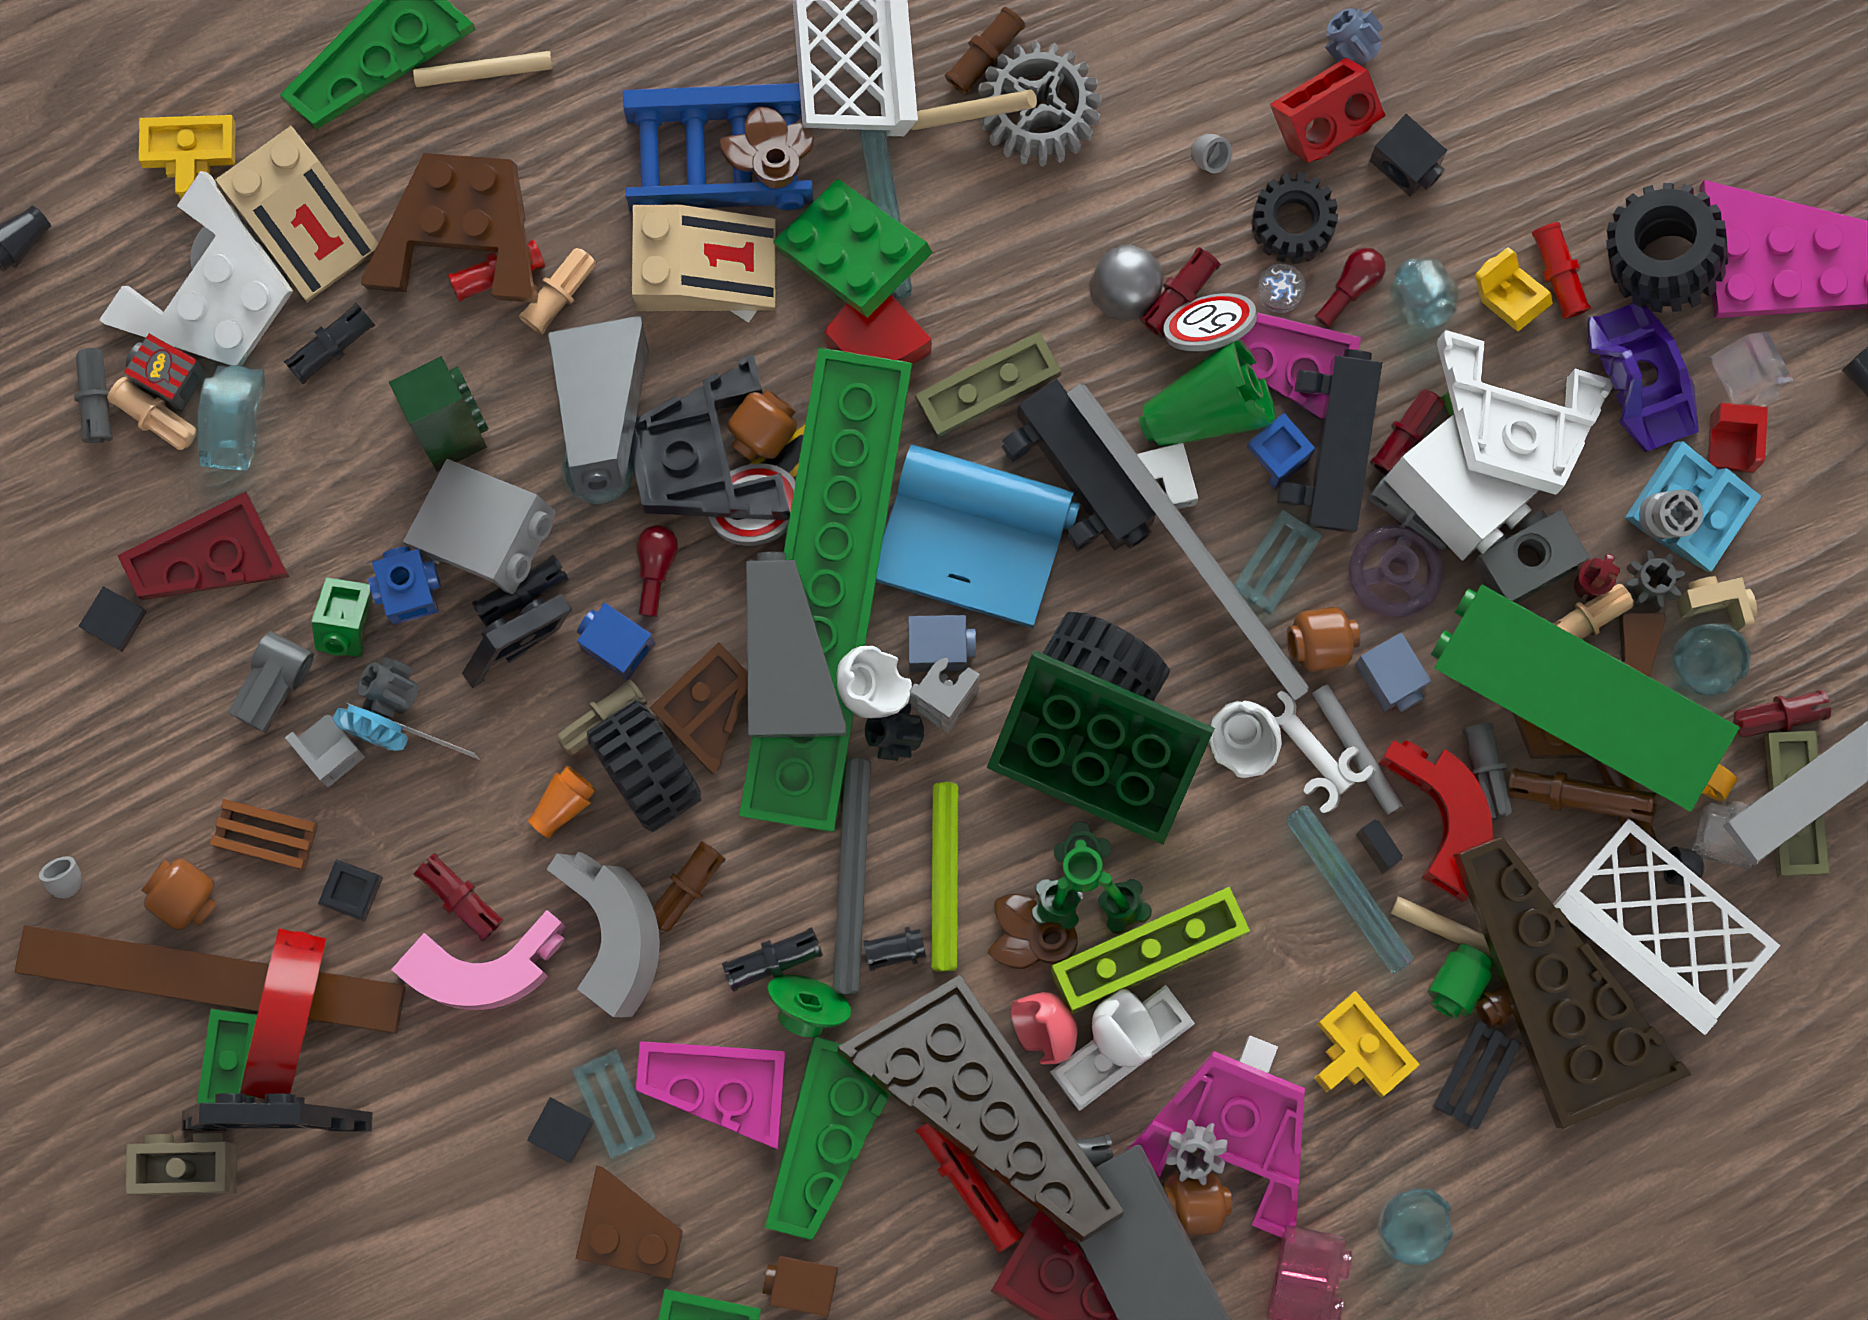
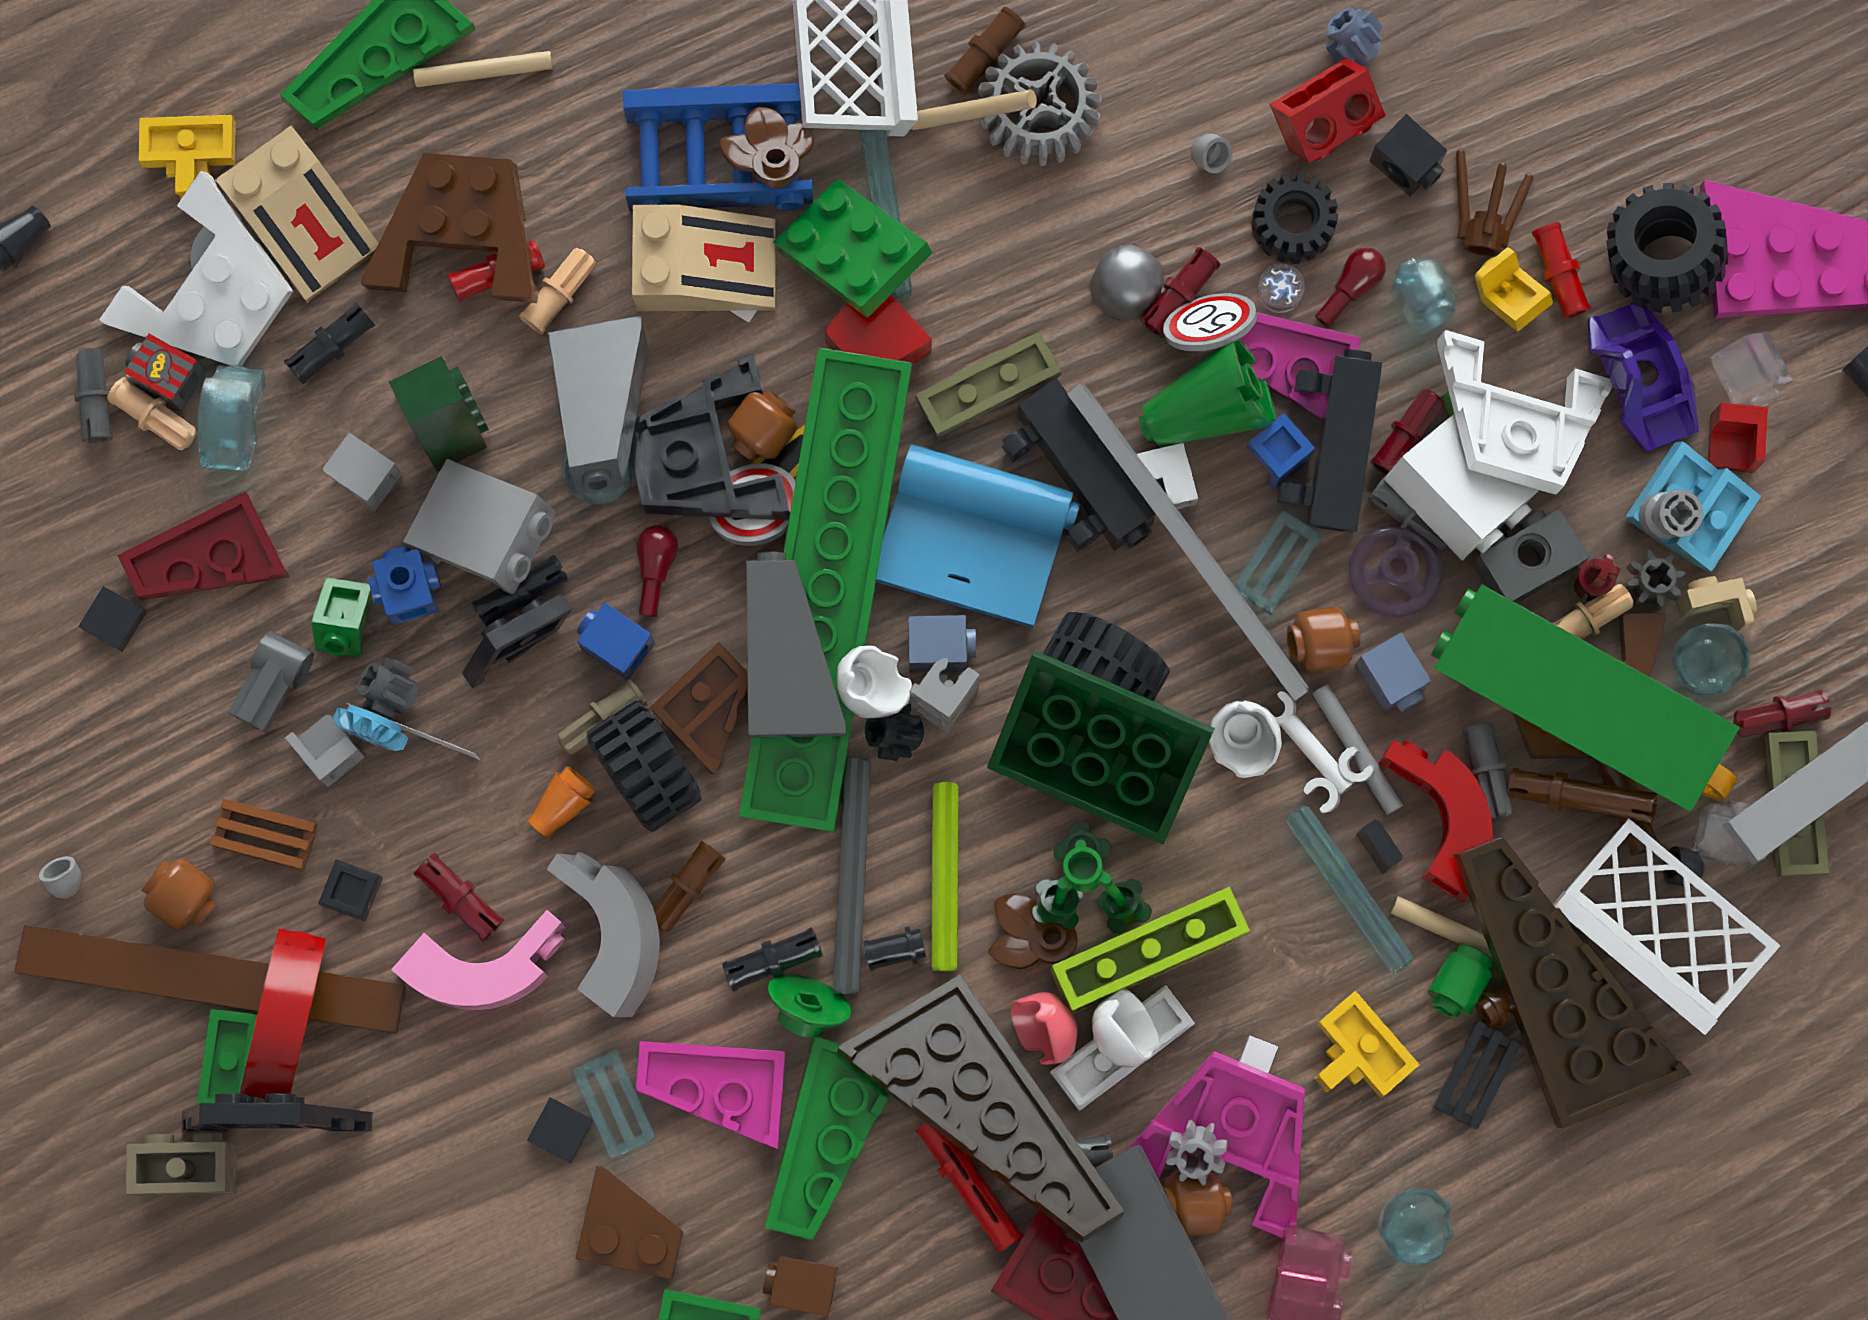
(362, 471): none -> light grey panel
(1486, 233): none -> reddish brown plant

